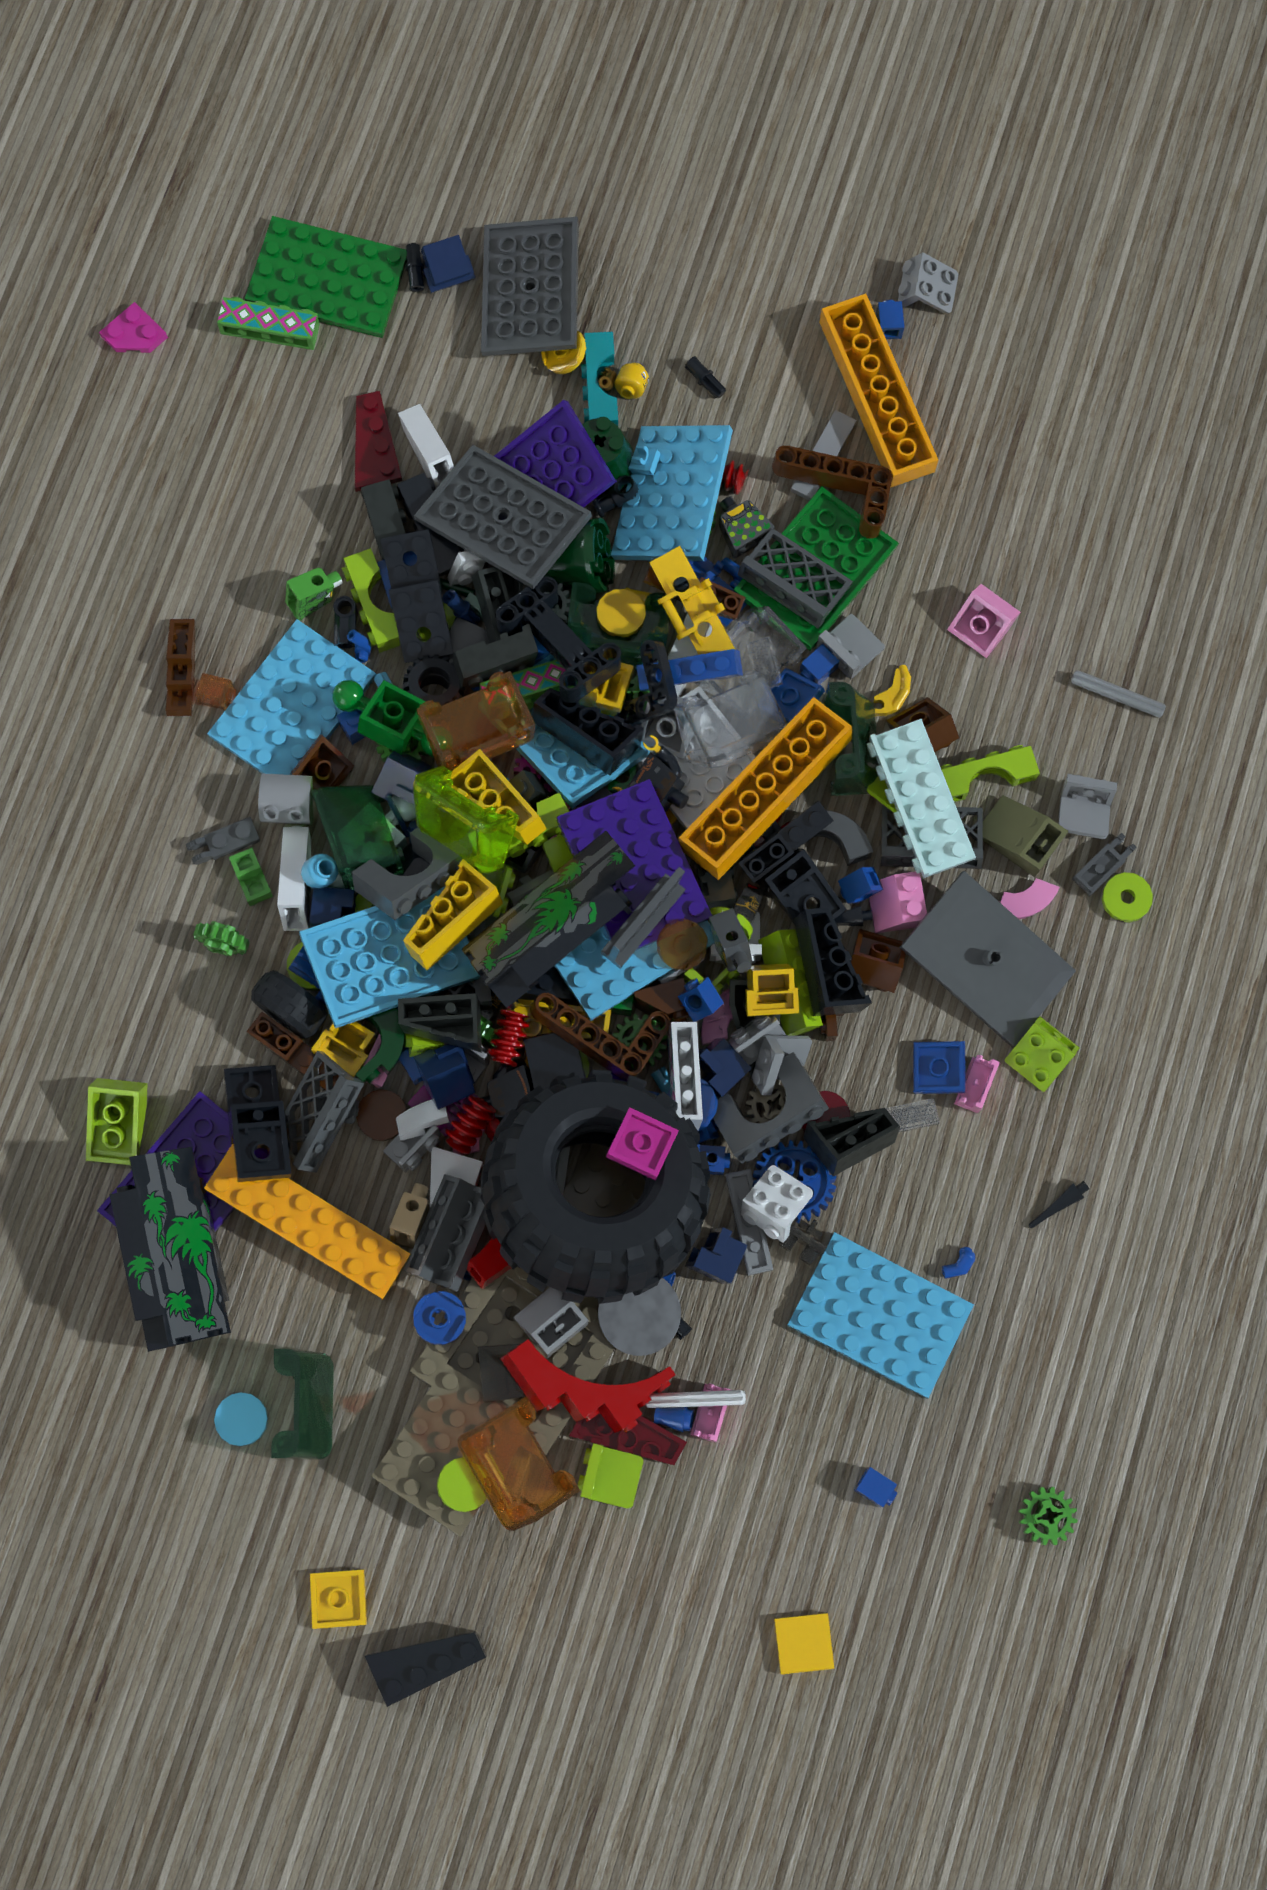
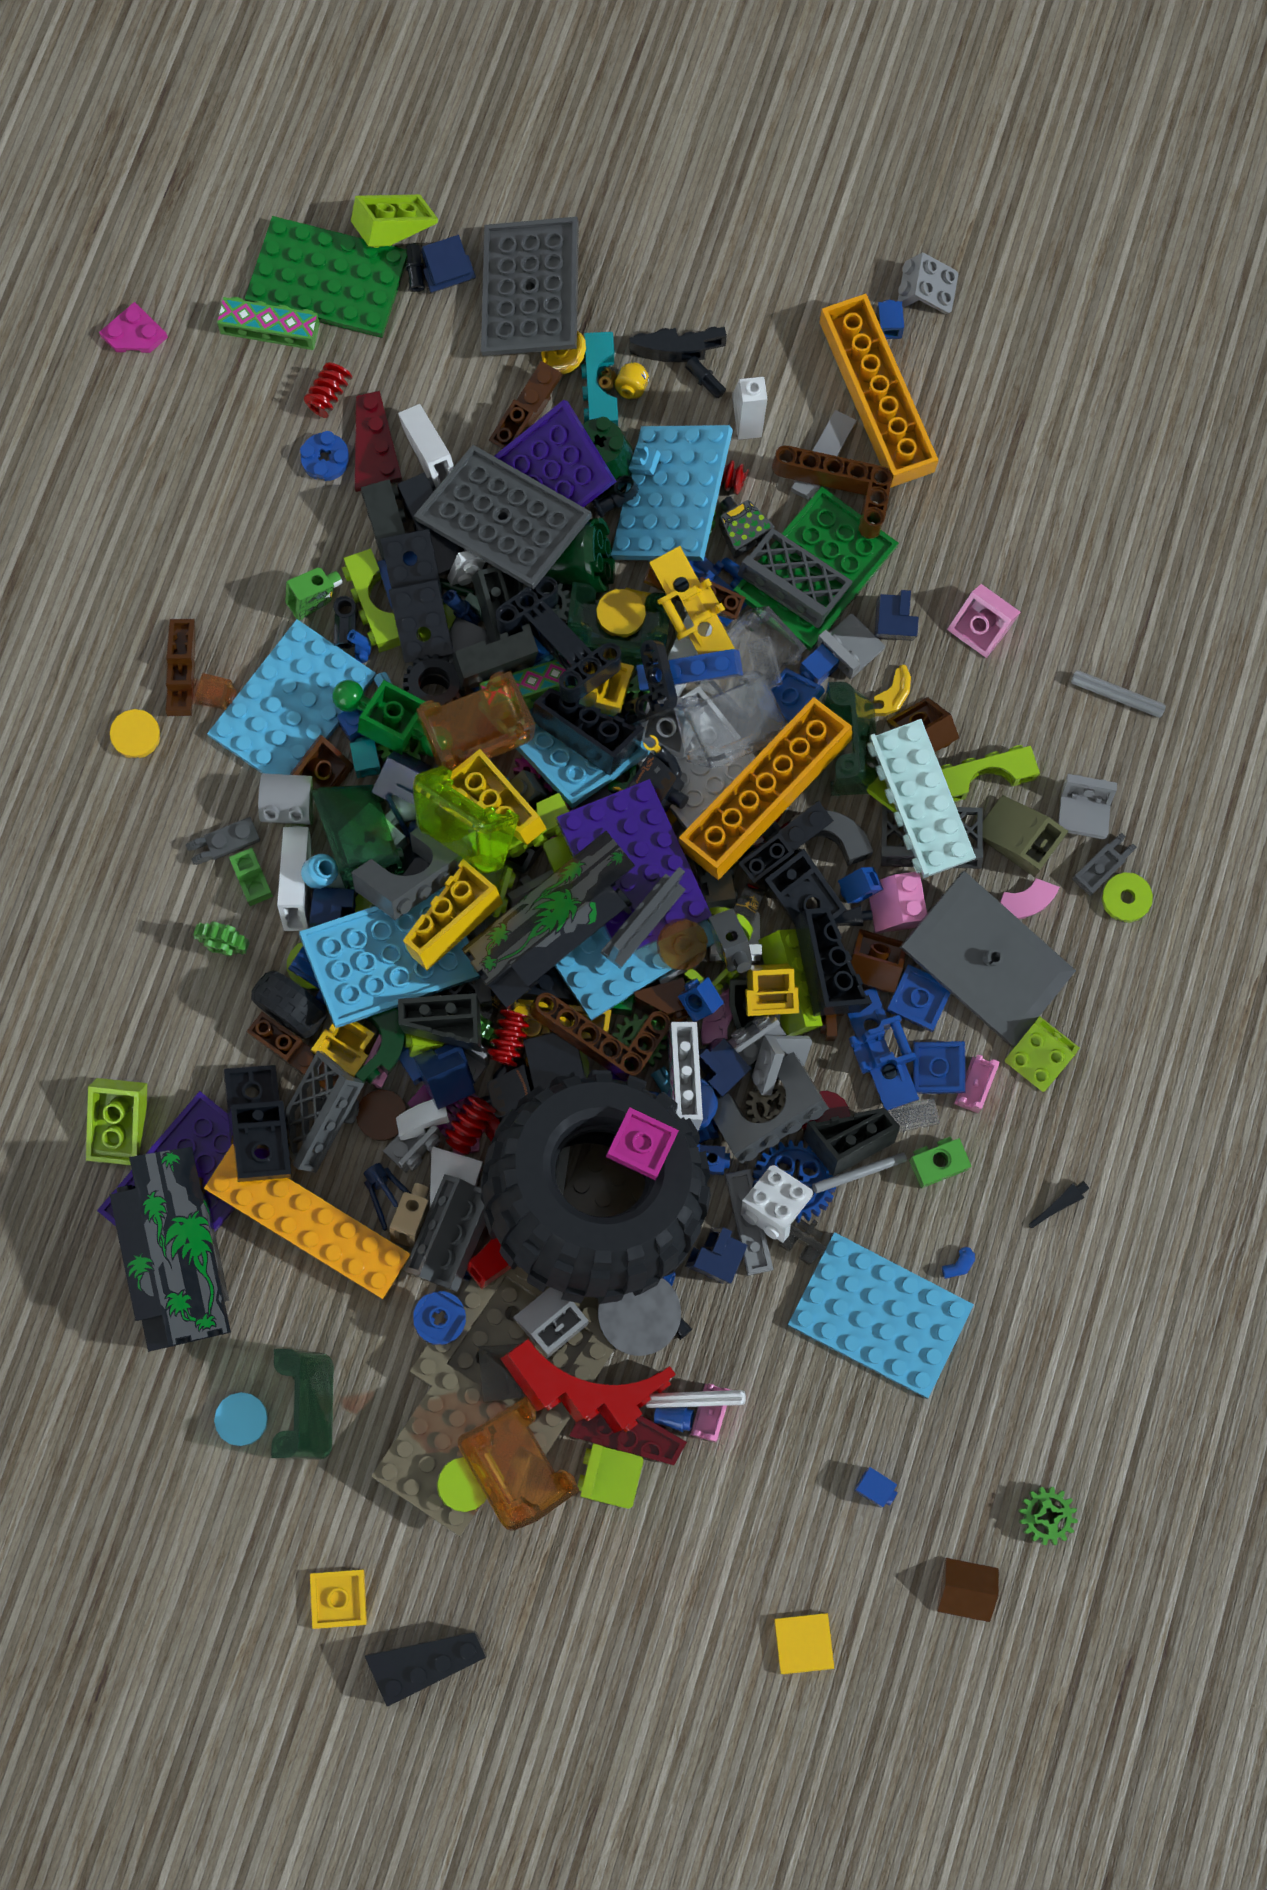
(135, 733): none -> yellow tile
(323, 469): none -> blue plate
(325, 387): none -> red piece
(365, 757): none -> teal brick
(378, 1178): none -> dark blue plant
(390, 218): none -> lime slope
(528, 406): none -> reddish brown slope
(669, 347): none -> black slope
(749, 407): none -> white slope
(859, 1172): none -> light grey bar
(874, 1057): none -> blue piece
(893, 617): none -> dark blue plate
(919, 998): none -> blue plate
(928, 1173): none -> bright green brick
(968, 1590): none -> reddish brown slope

